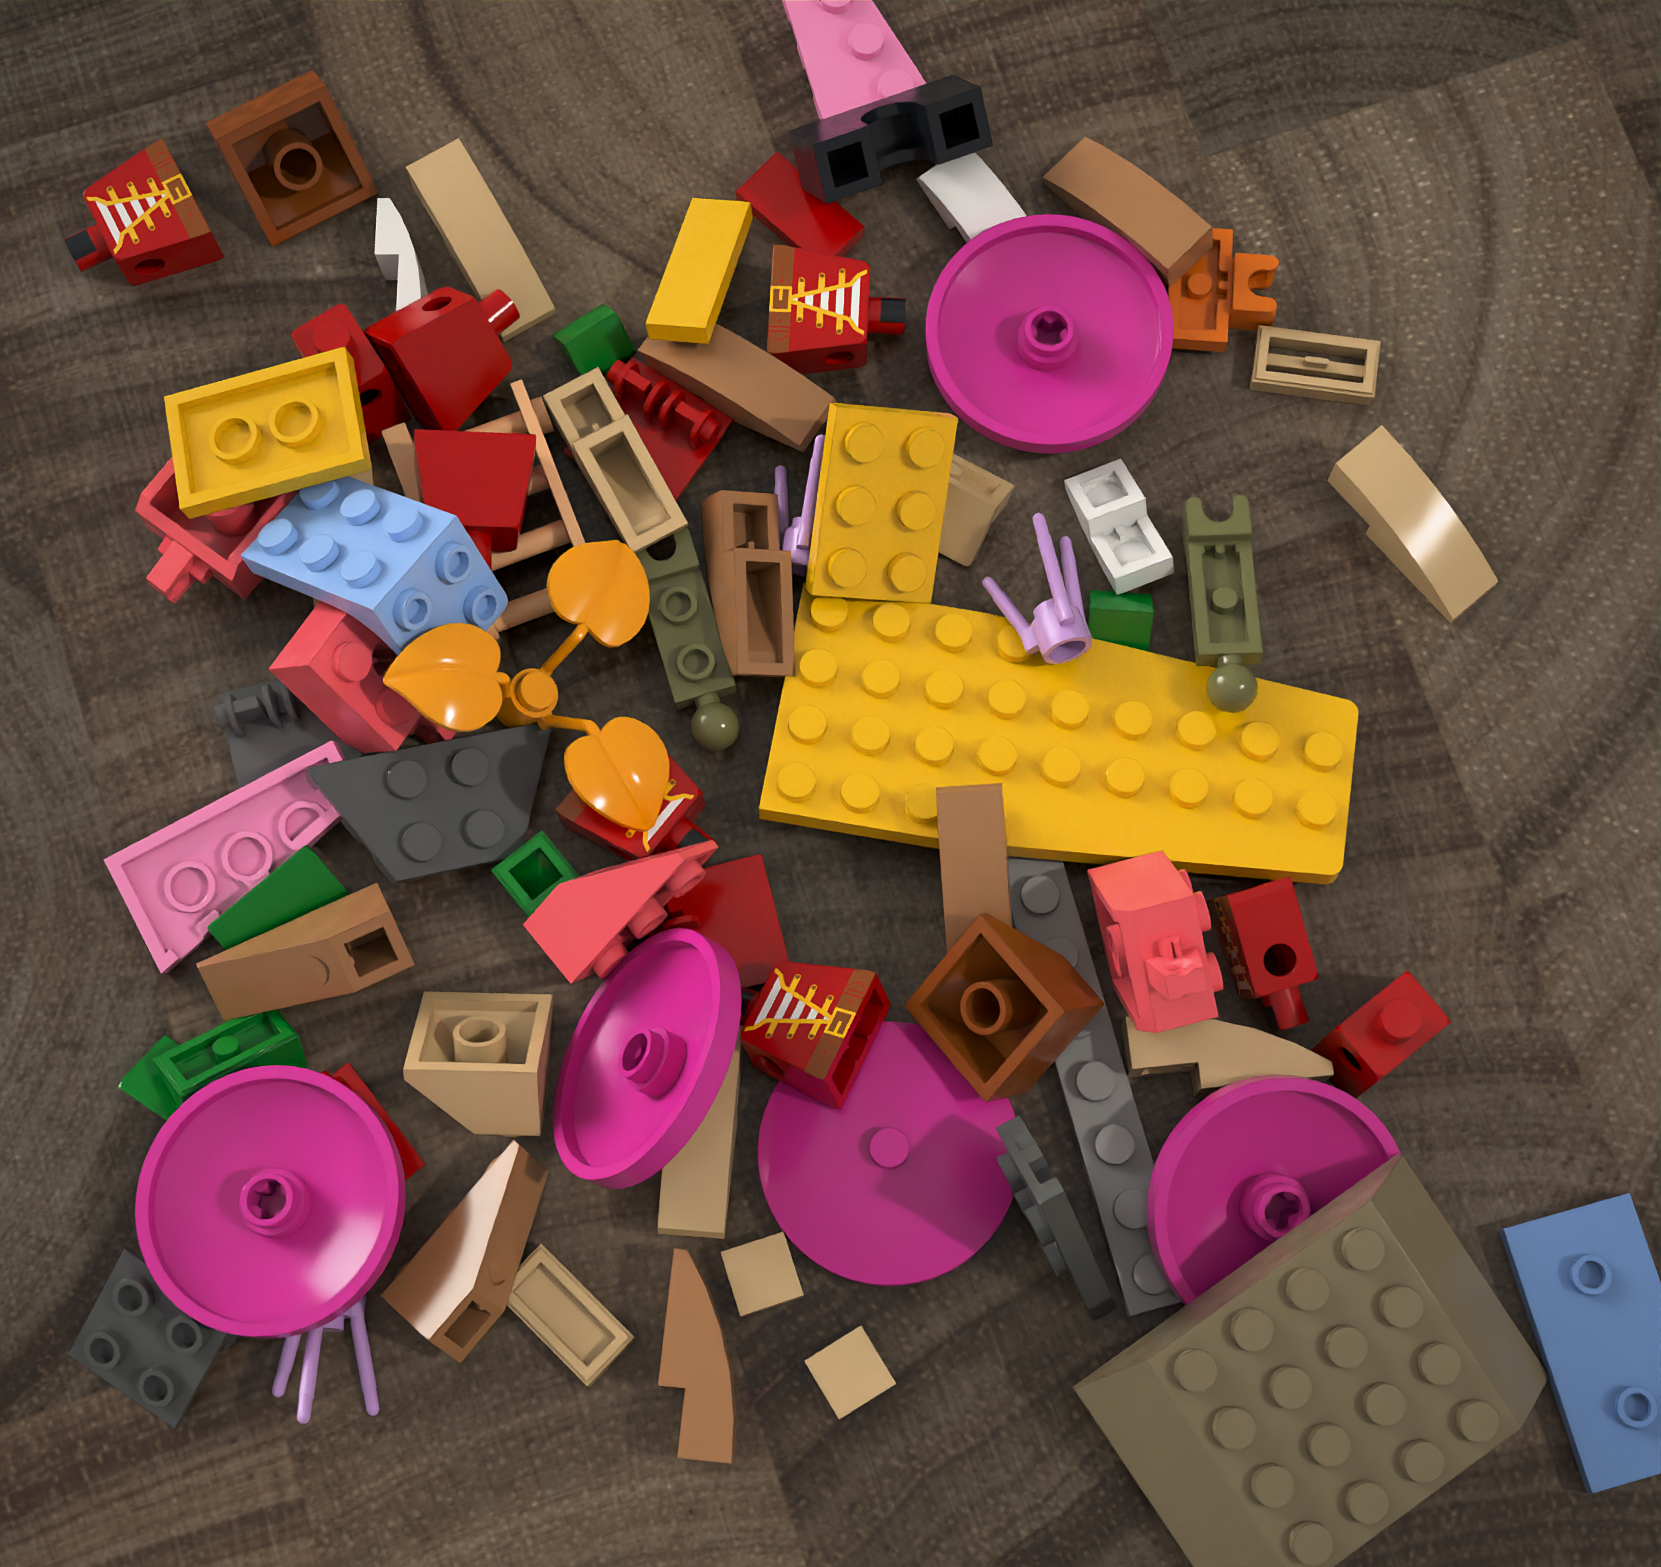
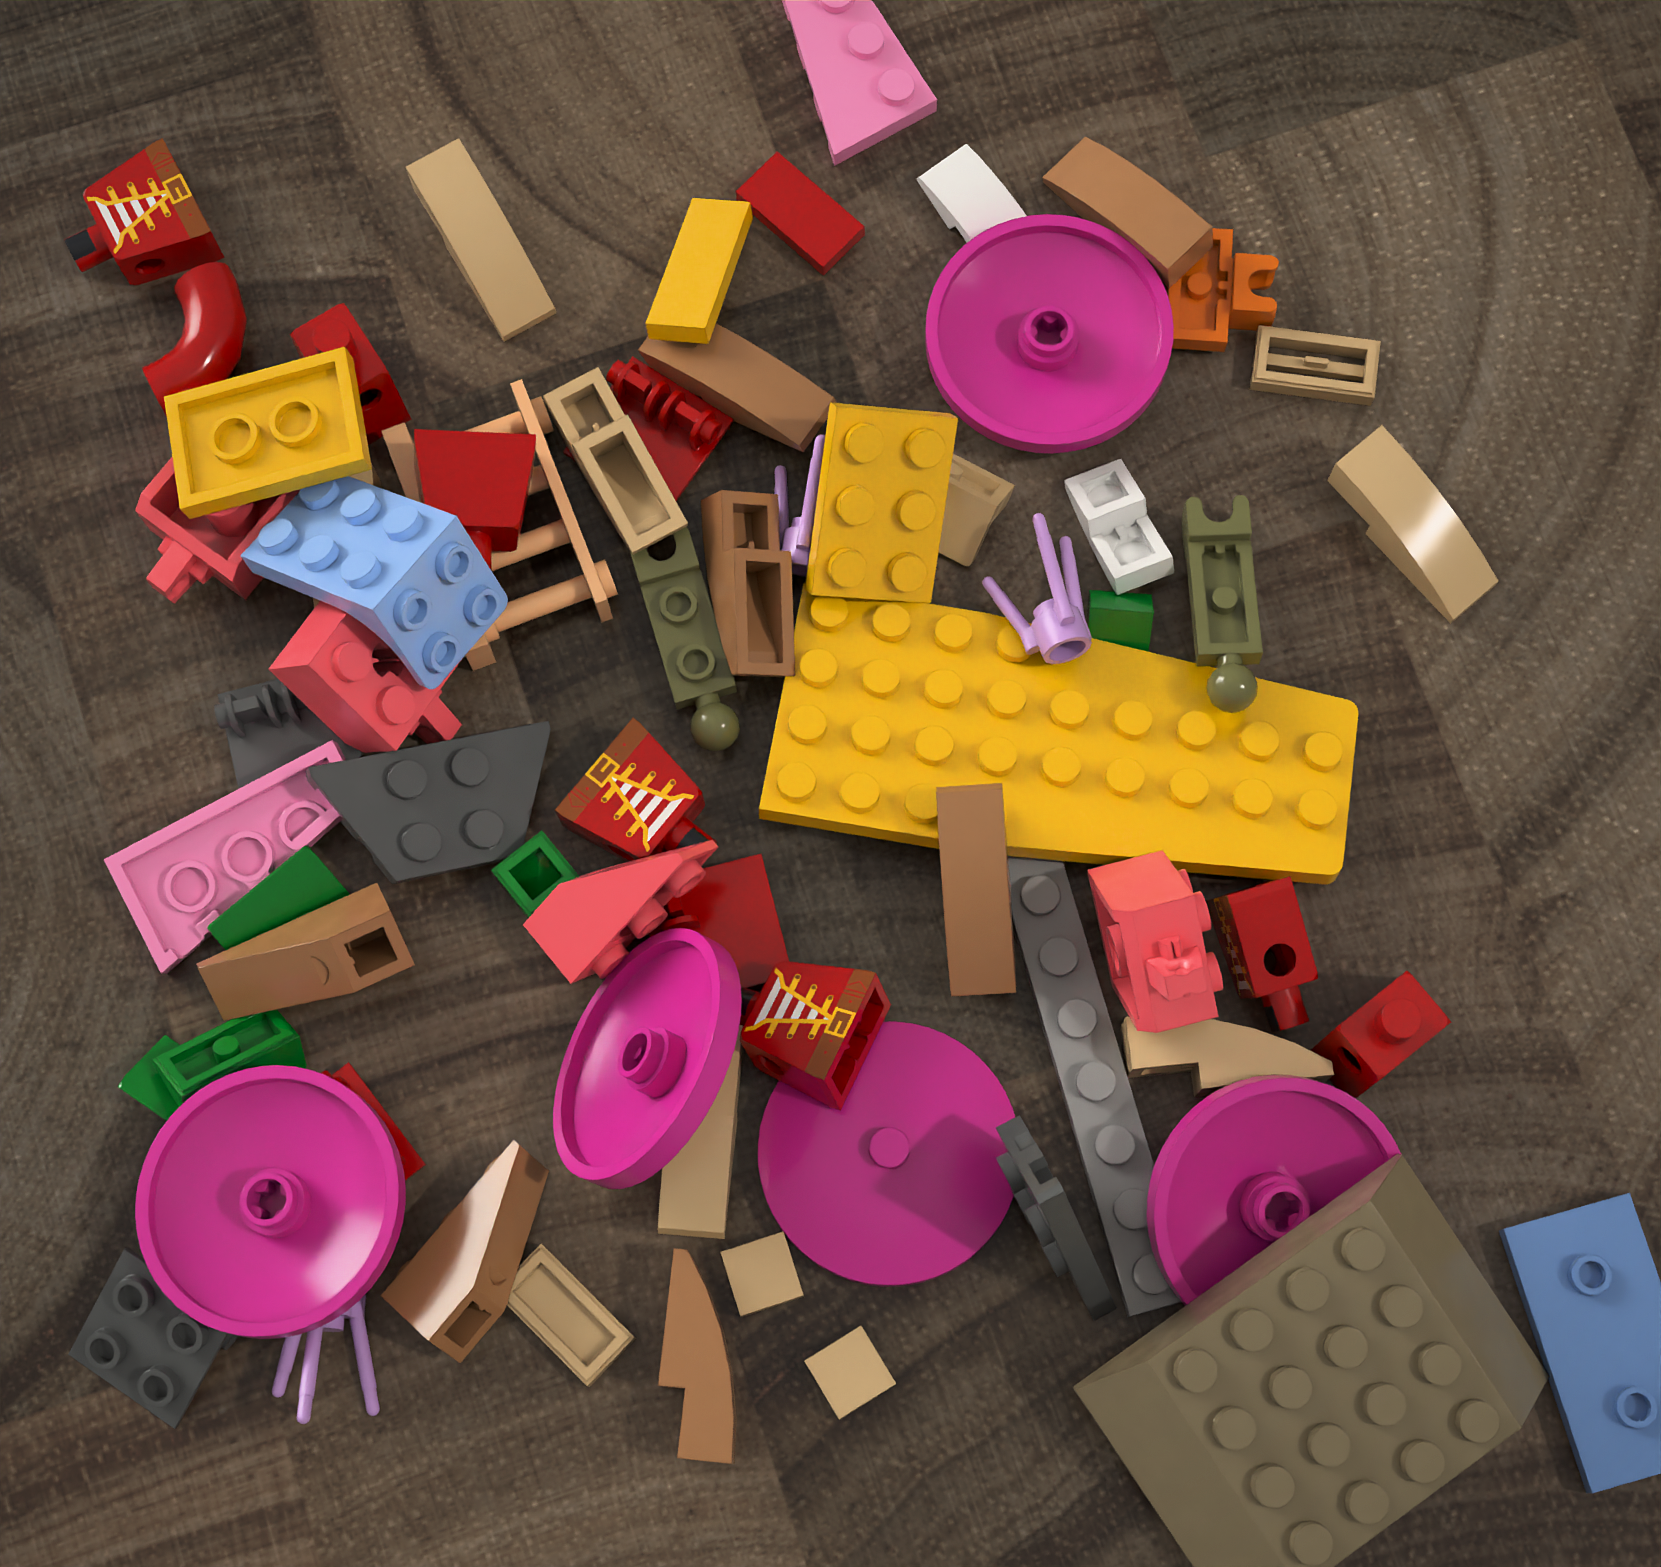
(210, 335): none -> red cylinder
(292, 157): dark orange slope -> none
(397, 254): white slope -> none
(445, 353): red torso -> none
(457, 686): light orange plant -> none
(484, 1059): tan slope -> none
(595, 341): green slope -> none
(825, 311): torso -> none
(922, 123): black arch -> none
(1002, 1007): dark orange slope -> none

